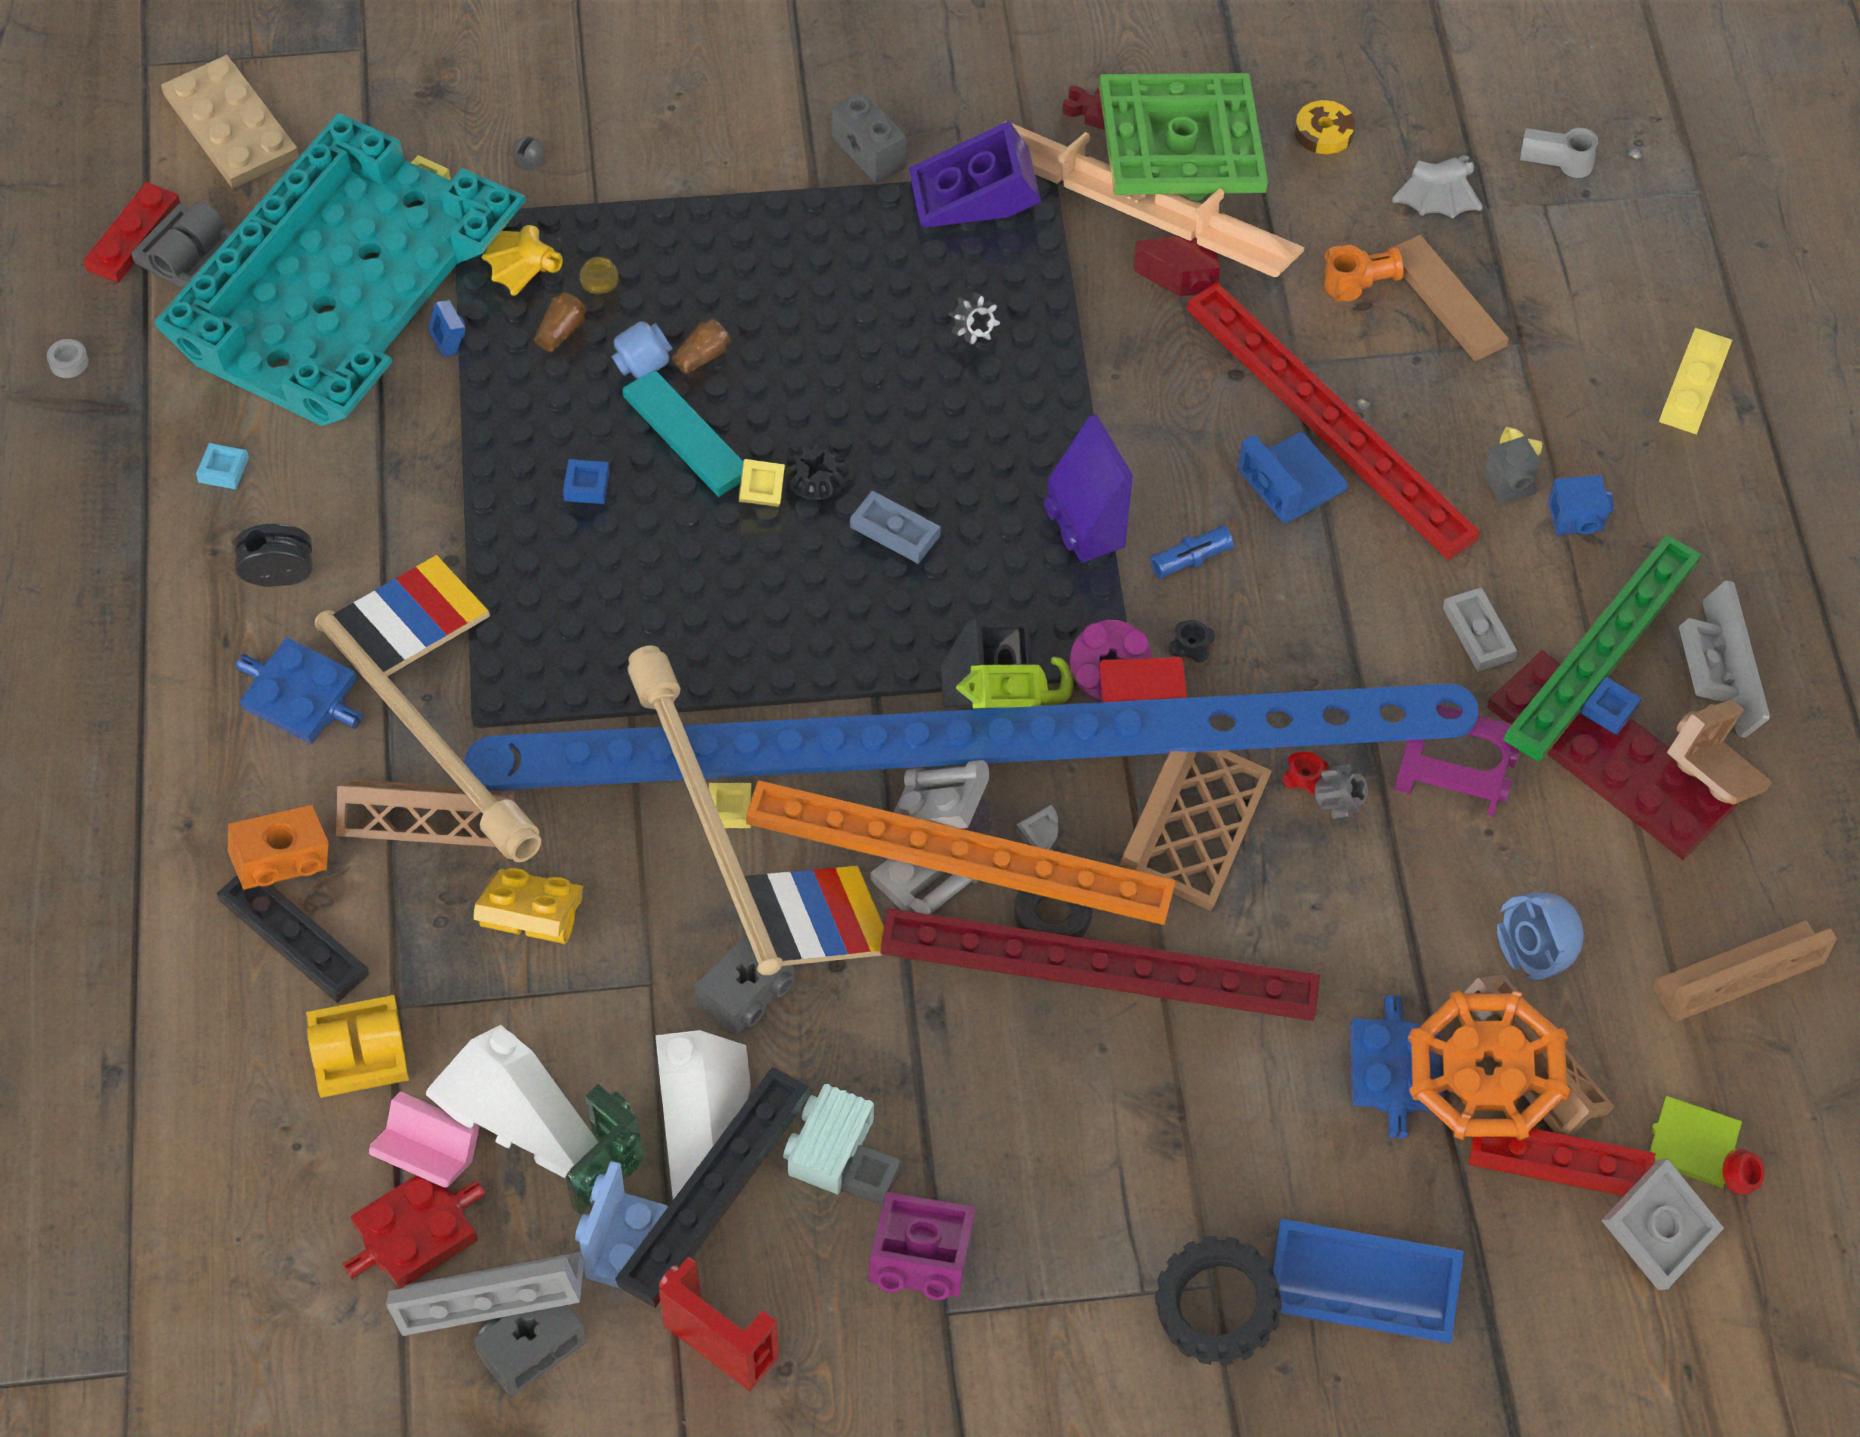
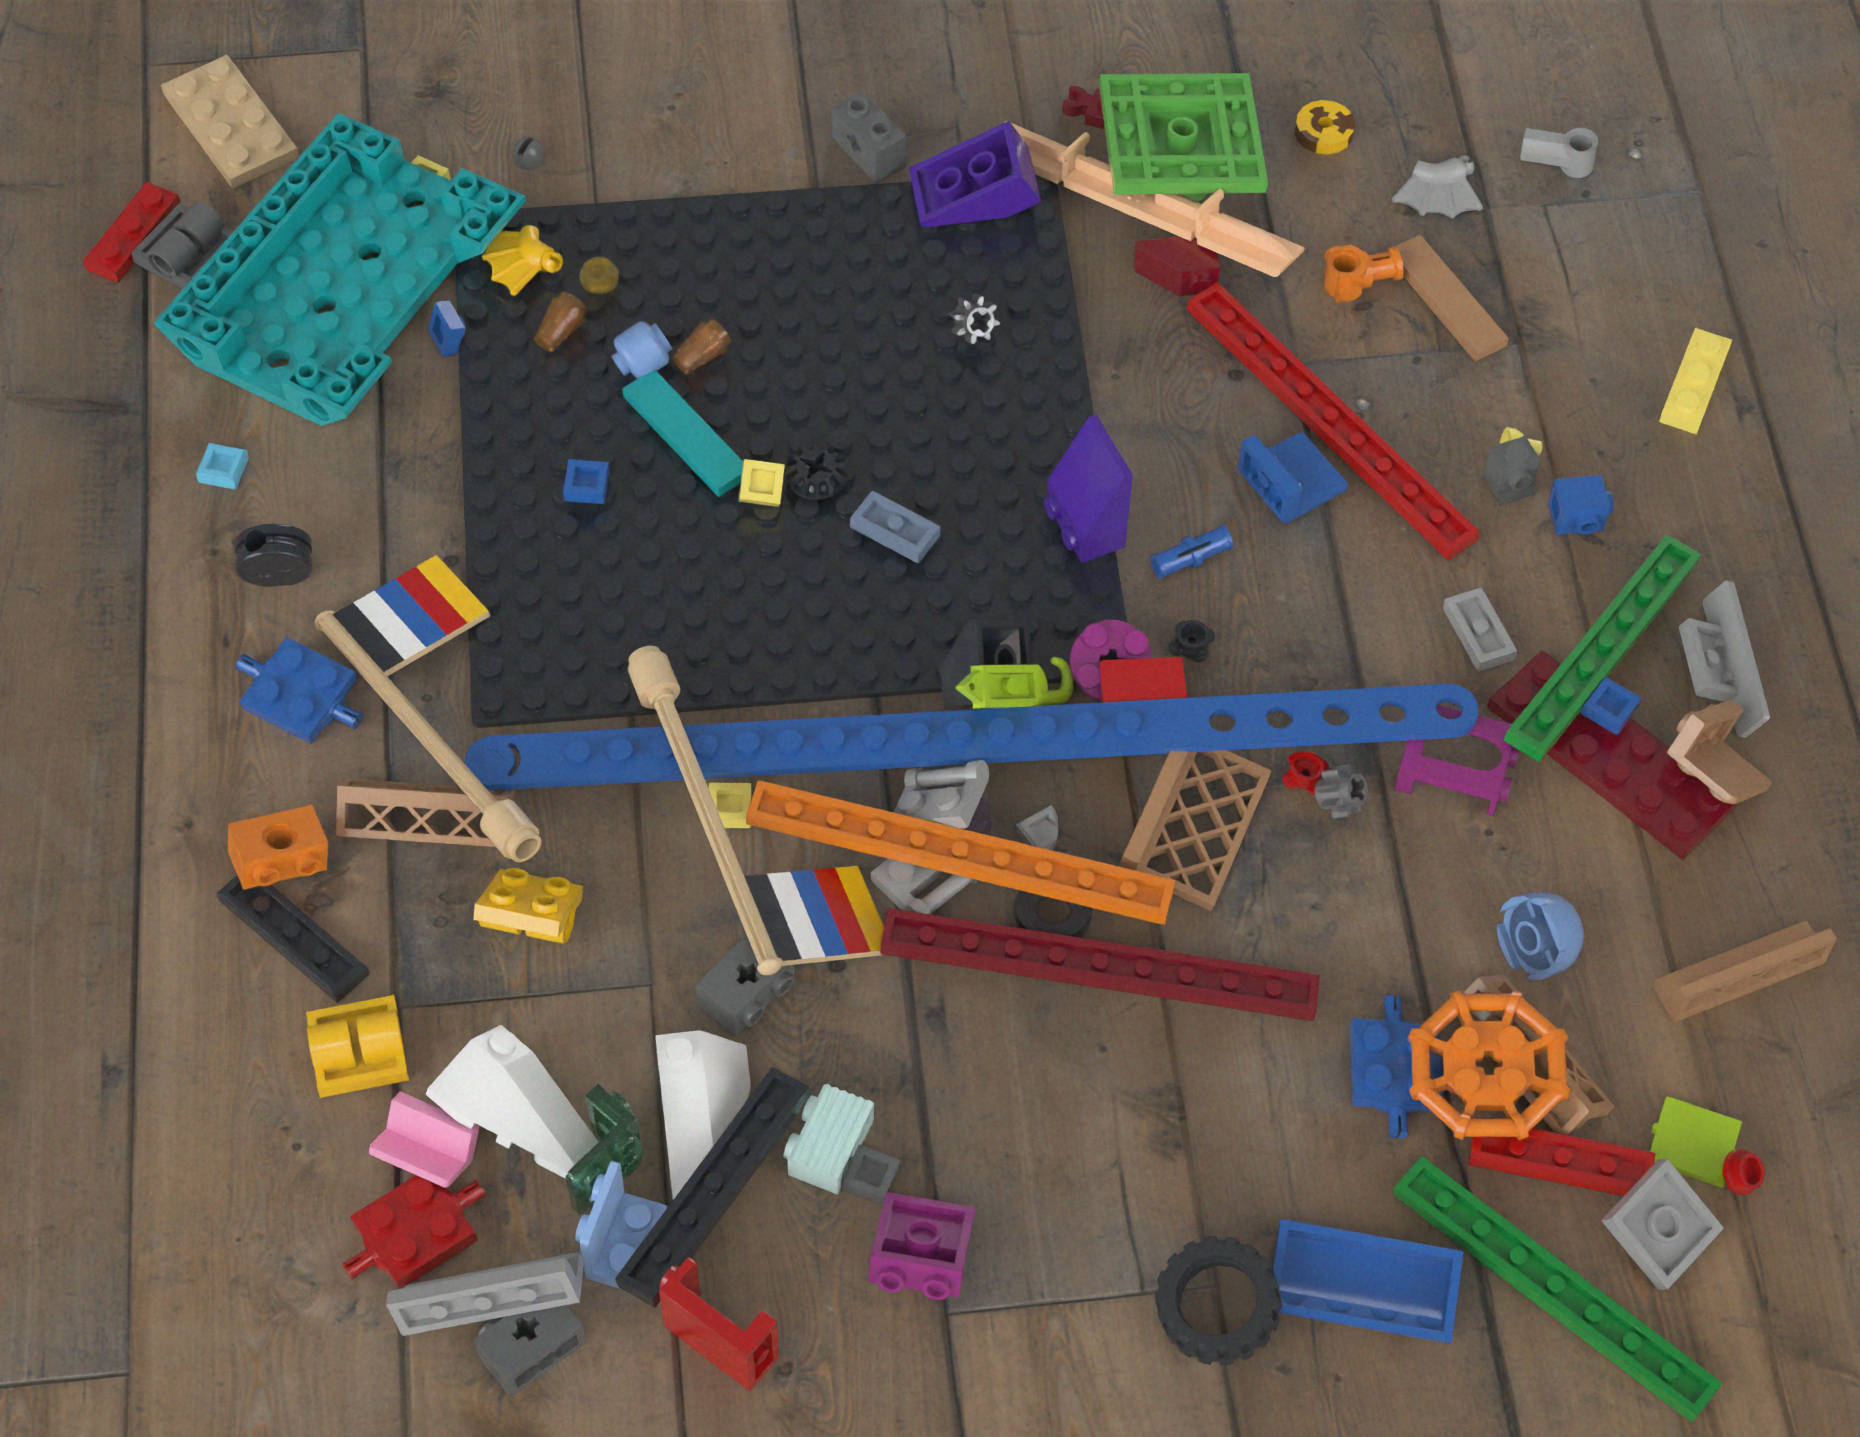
(67, 358): light grey tile -> none
(1557, 1289): none -> green plate

